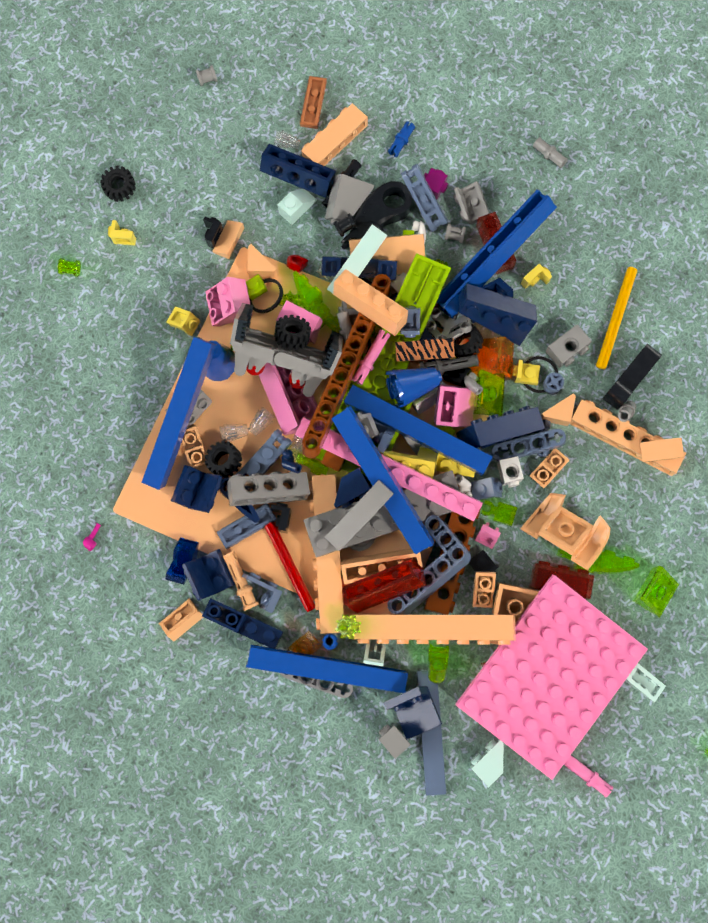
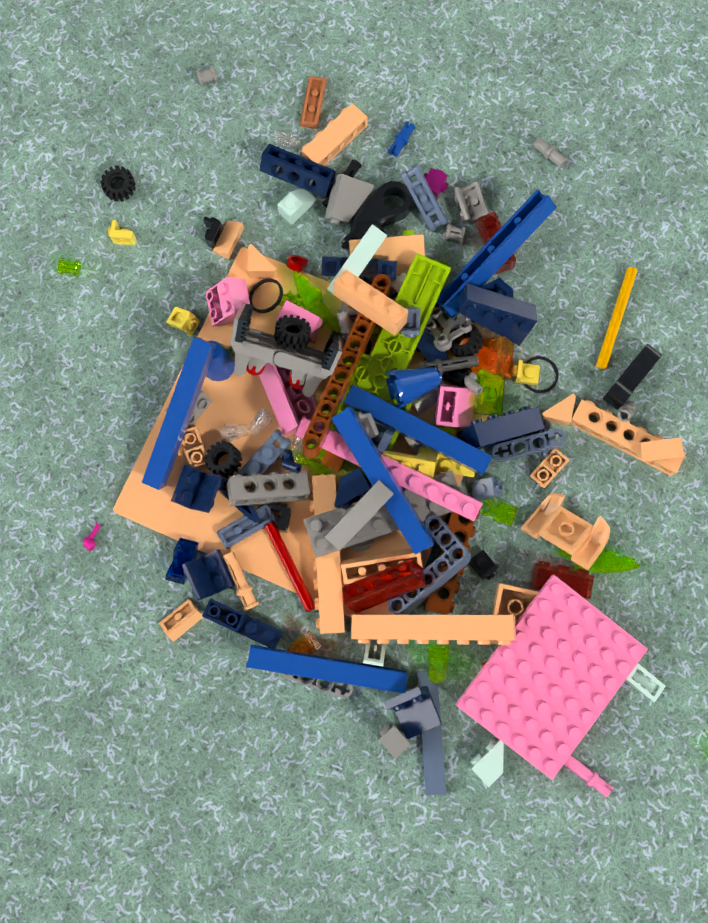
(256, 287): lime plate -> none
(271, 597): sand blue bracket -> none
(326, 637): blue pin -> none
(344, 623): clear neon green gear -> none
(345, 225): black bush -> none
(367, 363): bright pink pin -> none
(420, 227): white arm -> none
(424, 349): tile -> none
(464, 485): white arm -> none
(483, 589): light nougat slope -> none
(488, 536): bright pink tile -> none
(510, 463): white brick -> none
(535, 275): light yellow bracket -> none
(553, 379): sand blue wheel -> none
(574, 337): light grey brick -> none
(656, 591): clear neon green slope -> none

